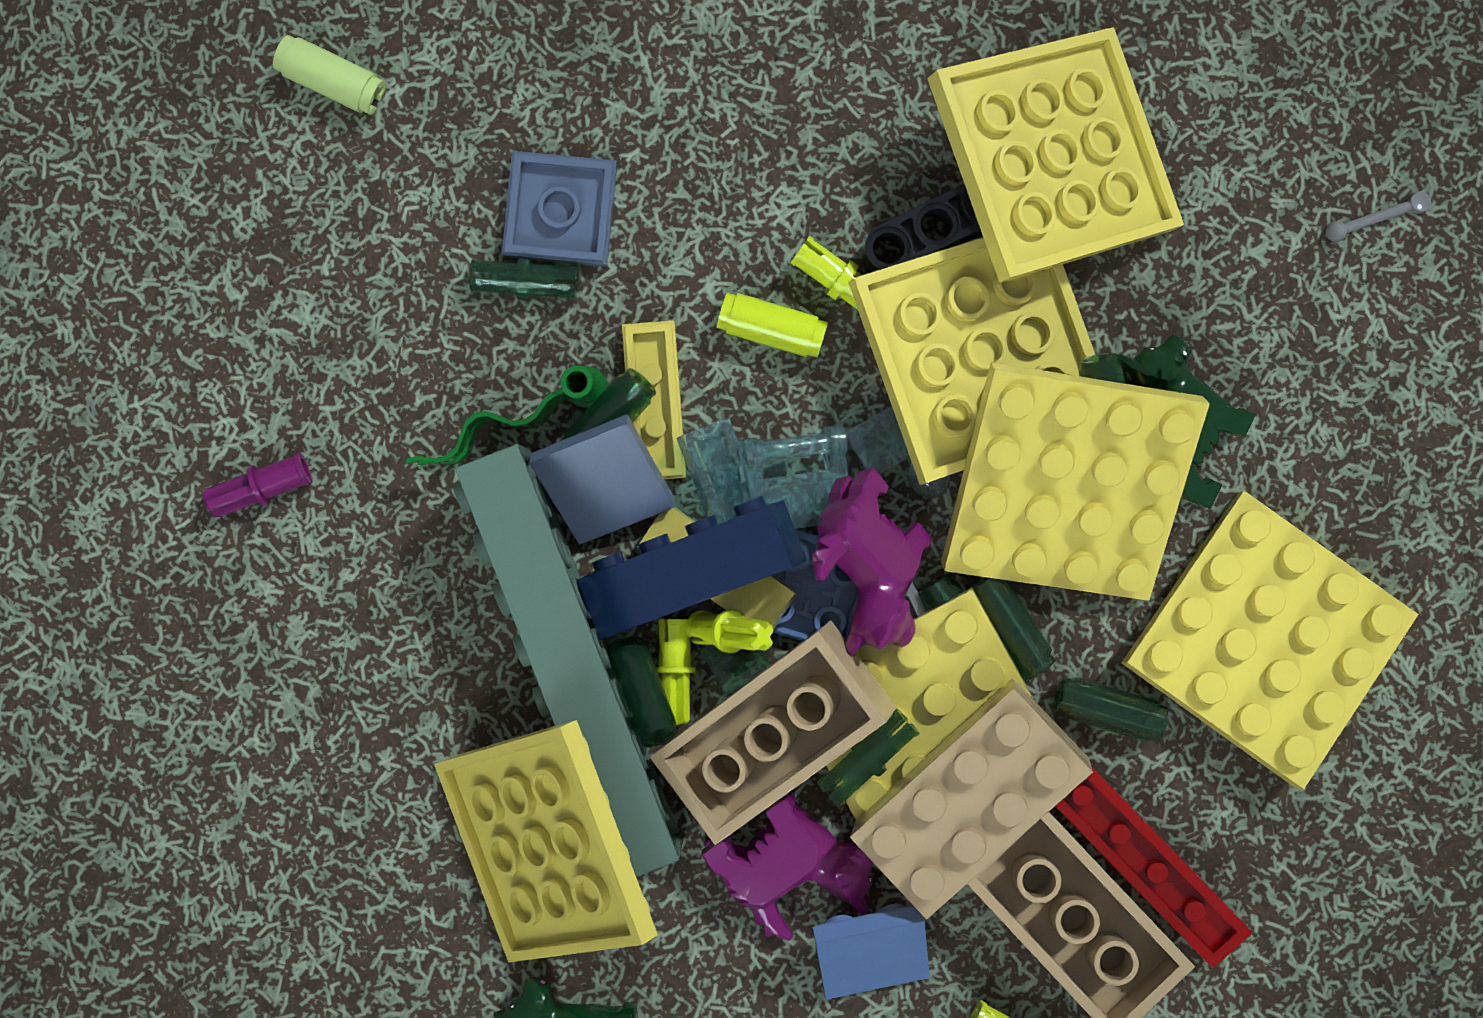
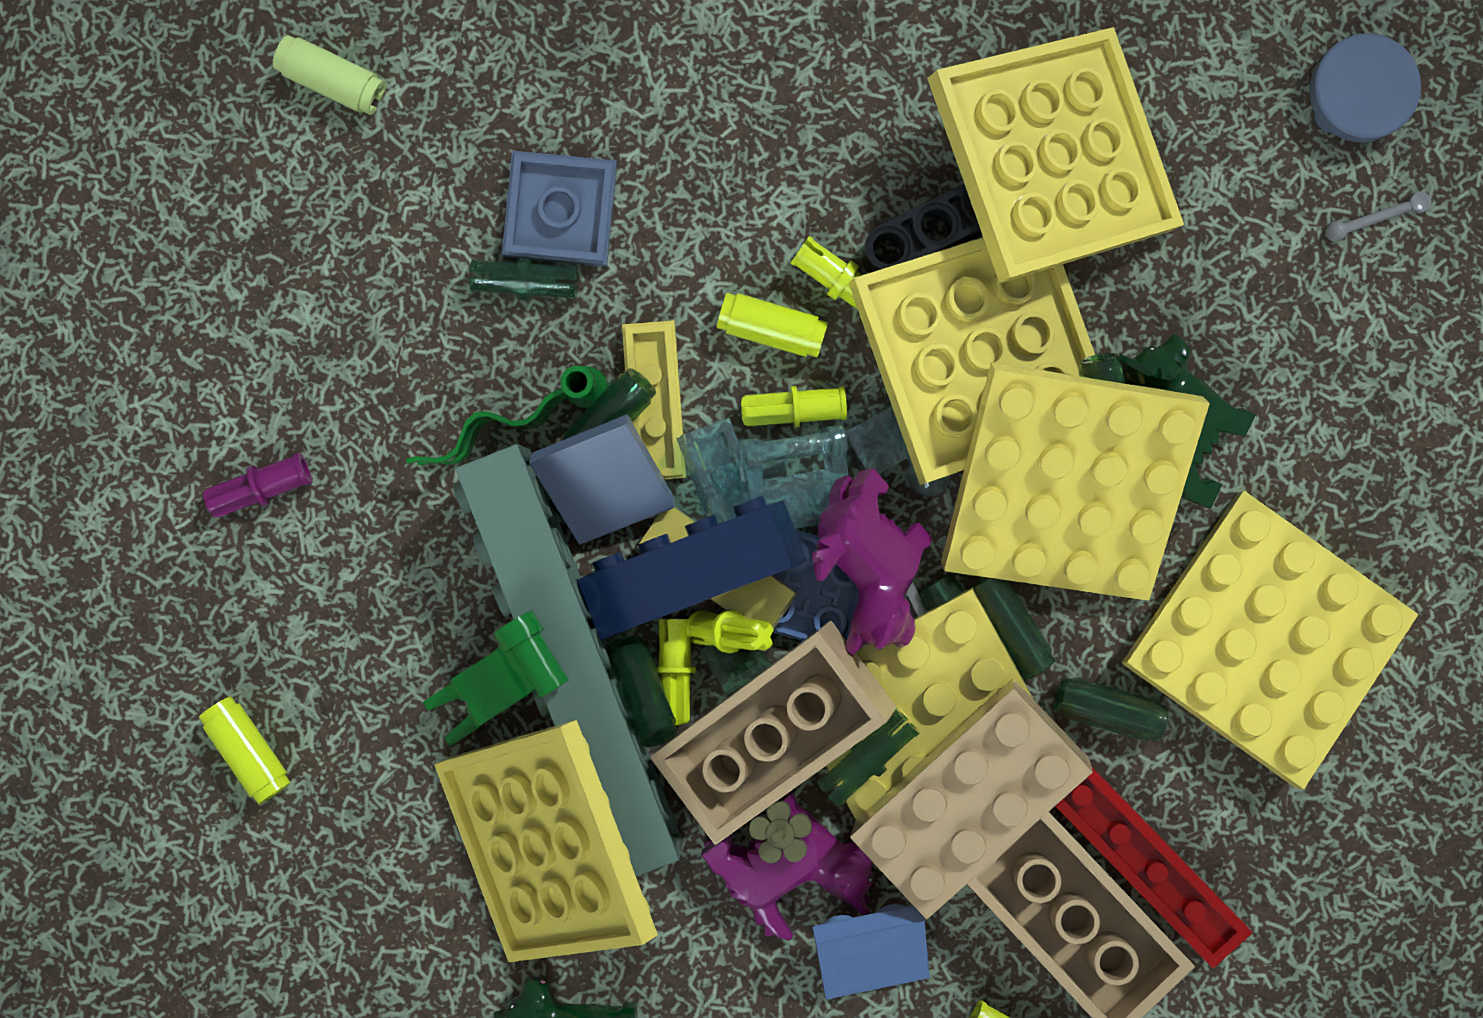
(244, 750): none -> neon yellow piece
(503, 677): none -> green flag
(781, 833): none -> olive plant
(794, 407): none -> neon yellow axle
(1364, 88): none -> sand blue tile

